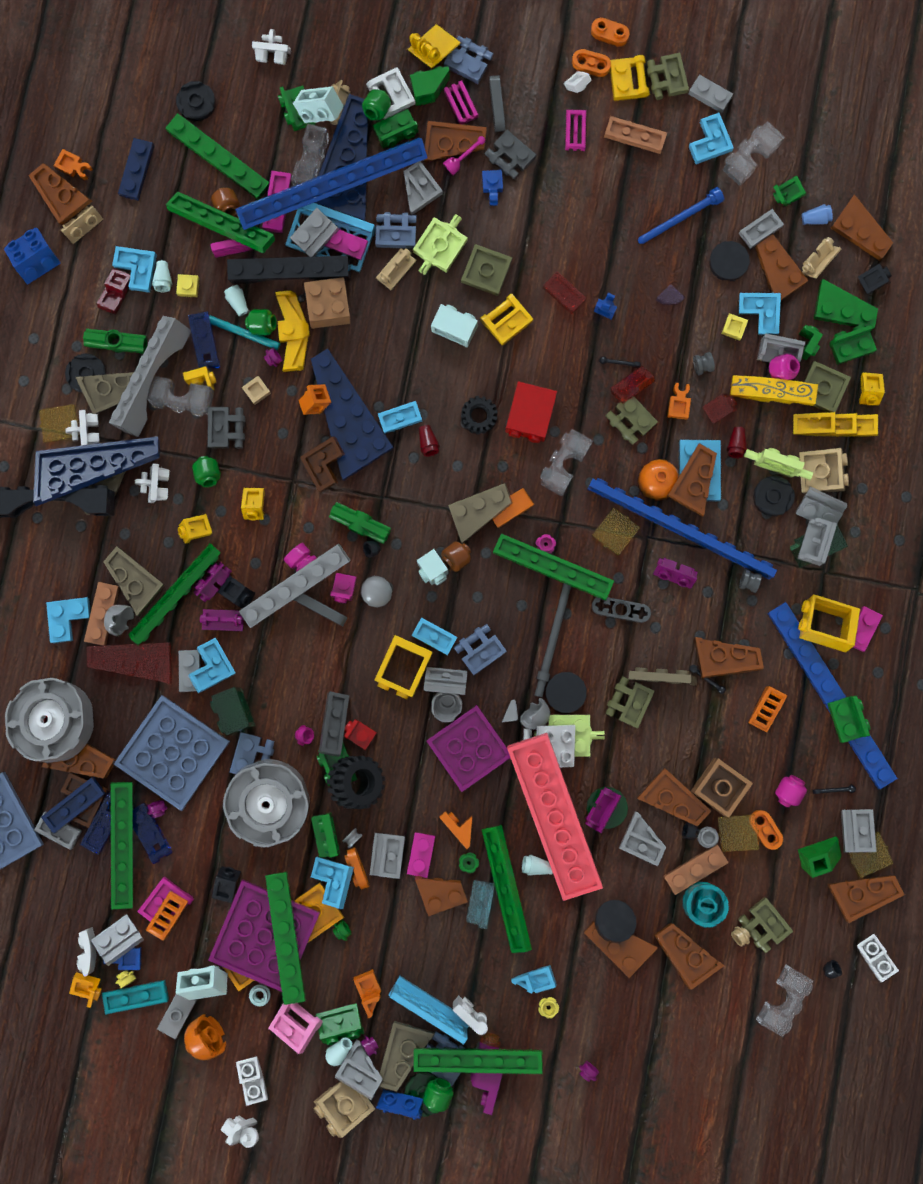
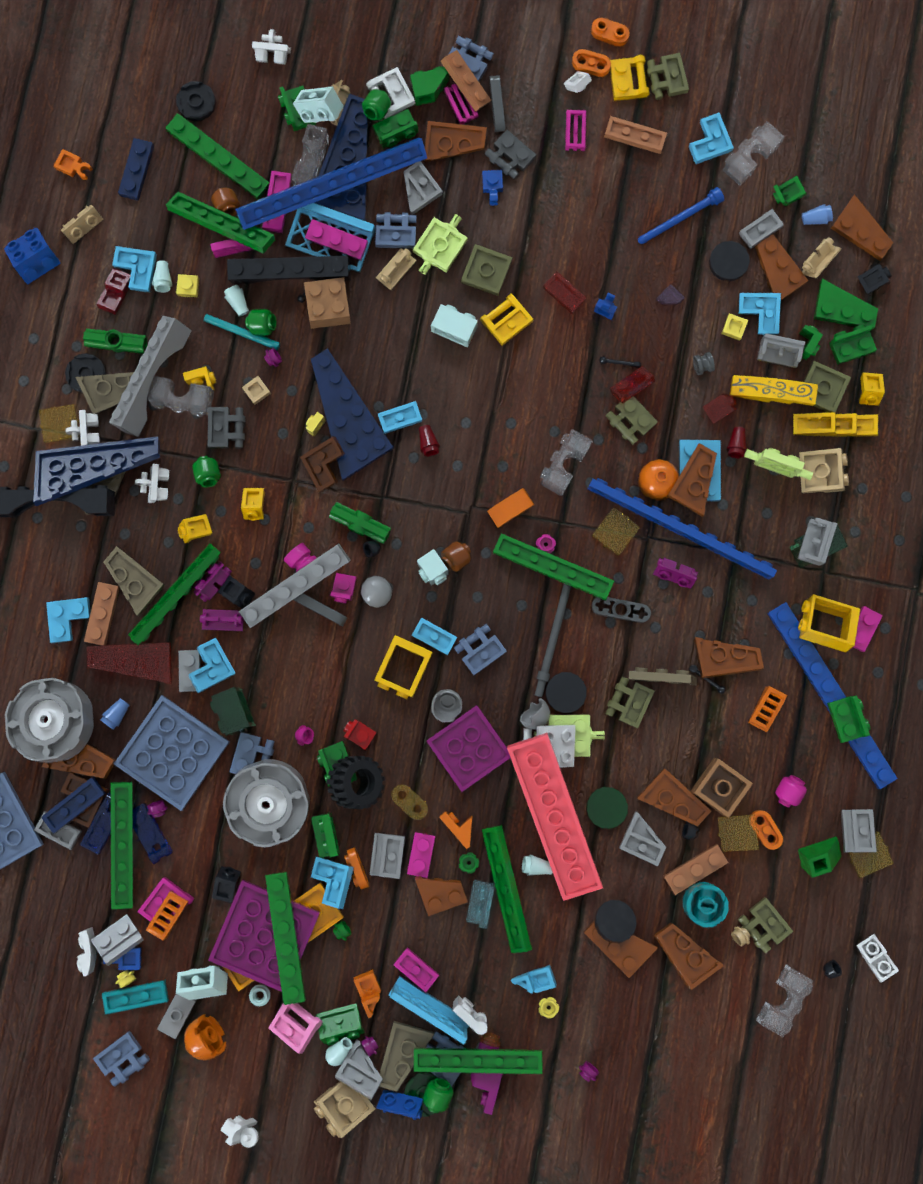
(59, 194): dark orange wing -> none
(86, 987): light orange bracket -> none
(113, 716): none -> medium blue cone
(116, 619): light grey hair -> none
(116, 1054): none -> sand blue plate
(203, 340): clear blue plate -> none
(252, 1080): white slope -> none
(293, 331): yellow plate -> none
(314, 233): light grey plate -> none
(314, 399): orange brick -> none
(315, 423): none -> light yellow plate
(333, 724): dark grey plate -> none
(352, 838): light grey bush -> none
(408, 803): none -> clear yellow plate
(416, 969): none -> dark pink plate
(432, 46): yellow hinge -> none
(445, 680): light grey plate -> none
(453, 164): dark pink hinge -> none
(465, 80): none -> nougat plate
(478, 510): dark tan wing -> none
(484, 404): black tyre -> none
(511, 713): light grey slope -> none
(530, 412): red brick -> none
(602, 812): magenta hinge -> none
(679, 405): orange plate -> none
(708, 837): light grey plate -> none
(710, 93): light grey plate -> none
(750, 581): dark grey wheel -> none
(773, 496): black tile -> none
(784, 367): dark pink head -> none
(820, 505): light grey plate -> none
(851, 788): black hinge -> none
(865, 895): dark orange wing -> none

